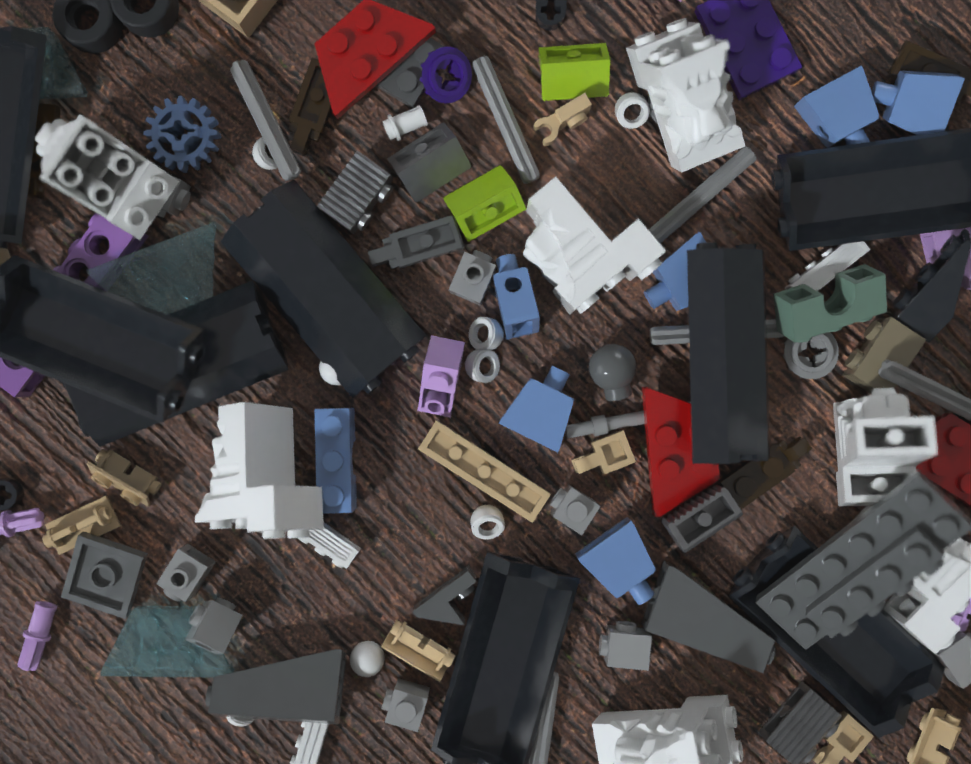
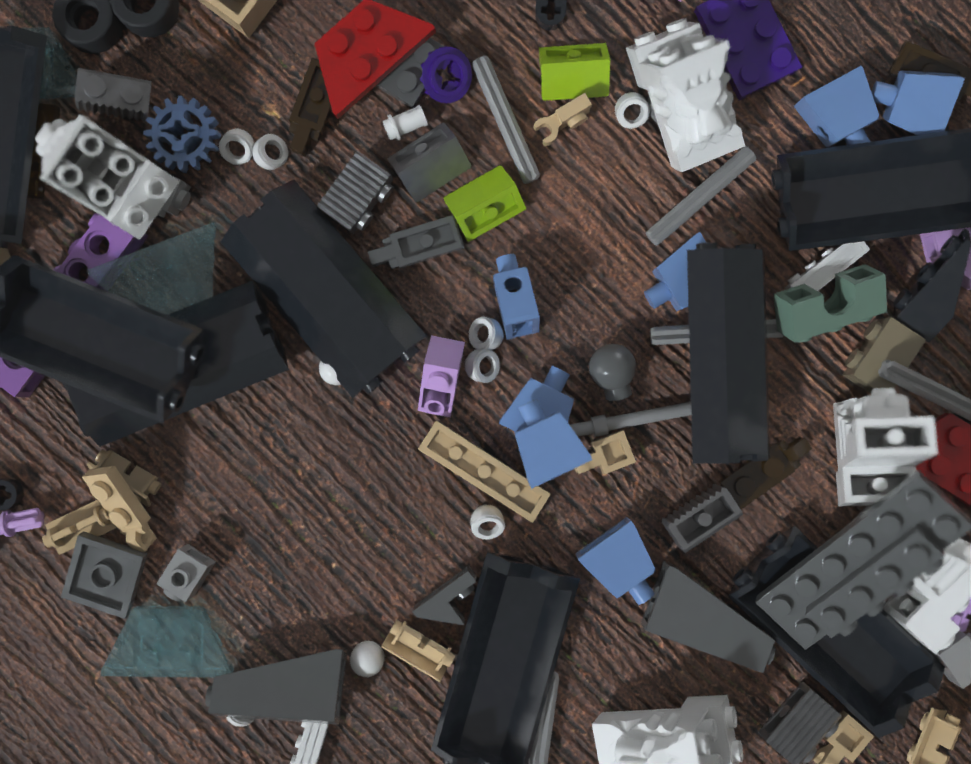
(36, 635): lavender axle -> none
(112, 94): none -> flat silver brick
(121, 505): none -> tan hinge
(213, 625): light grey brick -> none
(236, 135): none -> white piece
(257, 475): white brick -> none
(265, 120): light grey axle -> none
(333, 544): white piece -> none
(334, 458): medium blue arch -> none
(405, 704): light grey brick -> none
(473, 277): light grey brick -> none
(548, 445): none -> medium blue torso
(573, 508): light grey brick -> none
(578, 254): white brick -> none
(626, 646): light grey brick -> none
(670, 452): red wing -> none
(822, 362): light grey gear -> none

